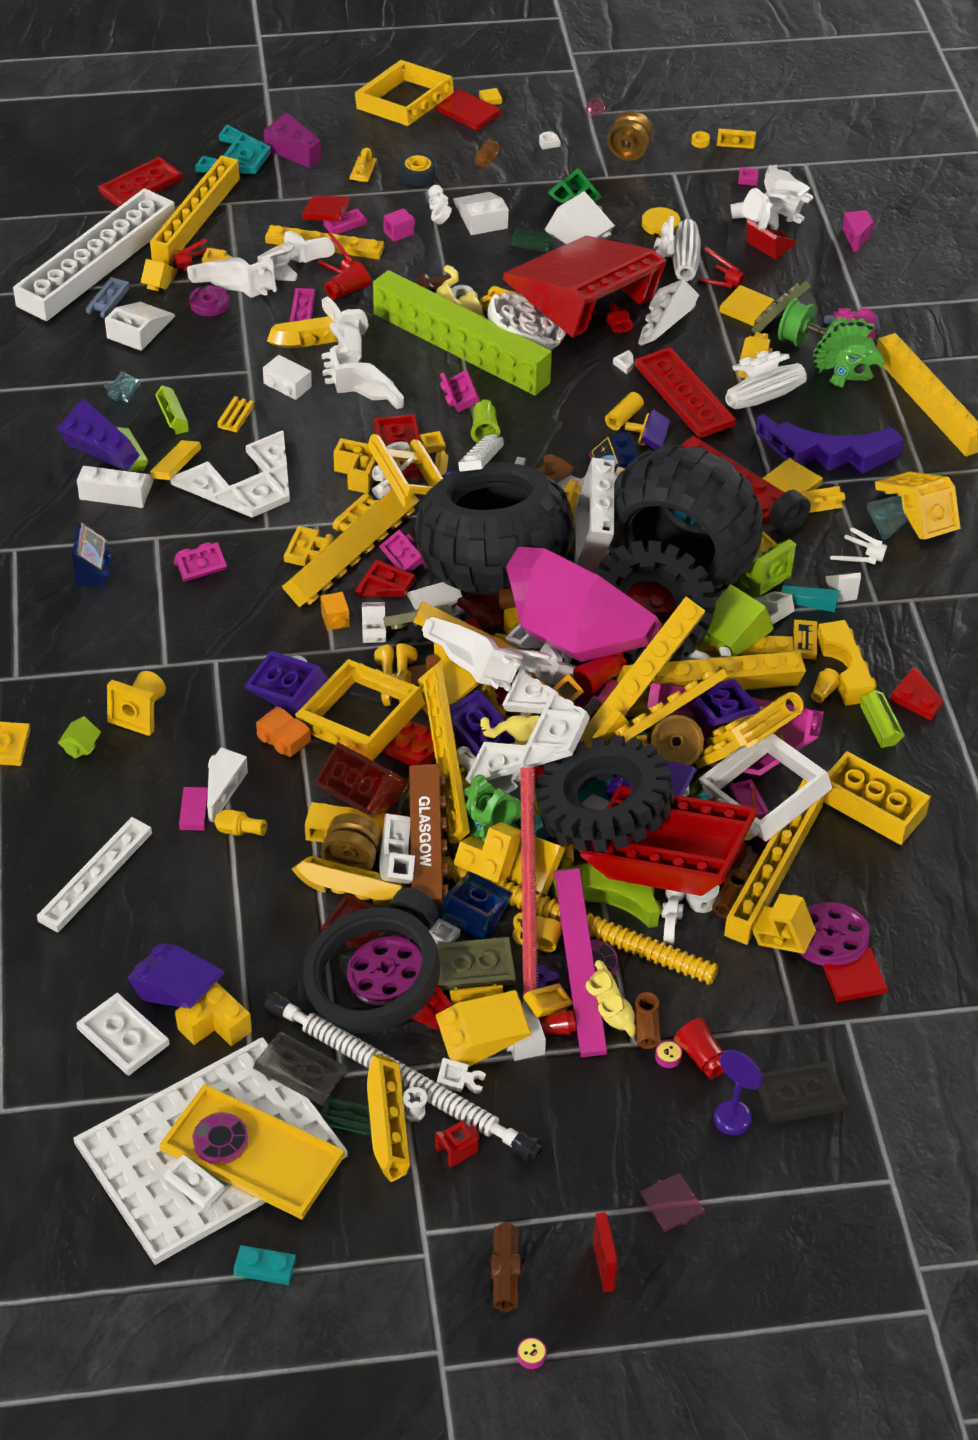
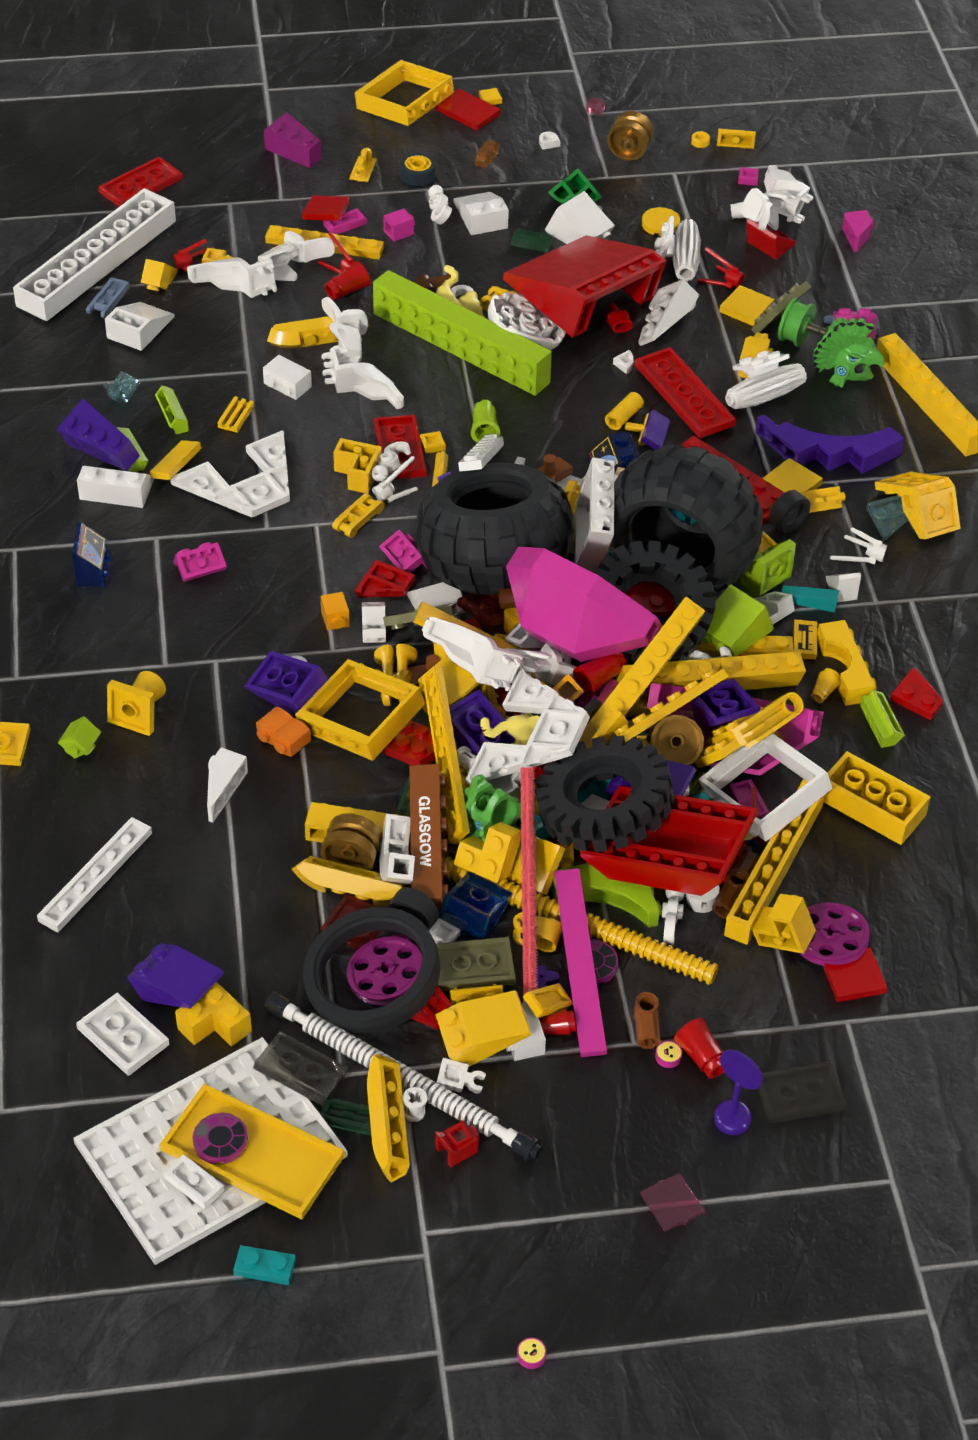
(193, 808): dark pink tile -> none
(195, 210): yellow brick -> none
(209, 301): magenta tile -> none
(238, 823): yellow arm -> none
(246, 149): teal wing -> none
(302, 304): dark pink tile -> none
(303, 543): yellow plate -> none
(347, 548): yellow brick -> none
(360, 781): clear red windscreen -> none
(386, 457): yellow piece -> none
(460, 390): dark pink bracket -> none
(505, 1267): reddish brown piece -> none
(605, 1251): red tile -> none
(612, 1005): light yellow animal -> none

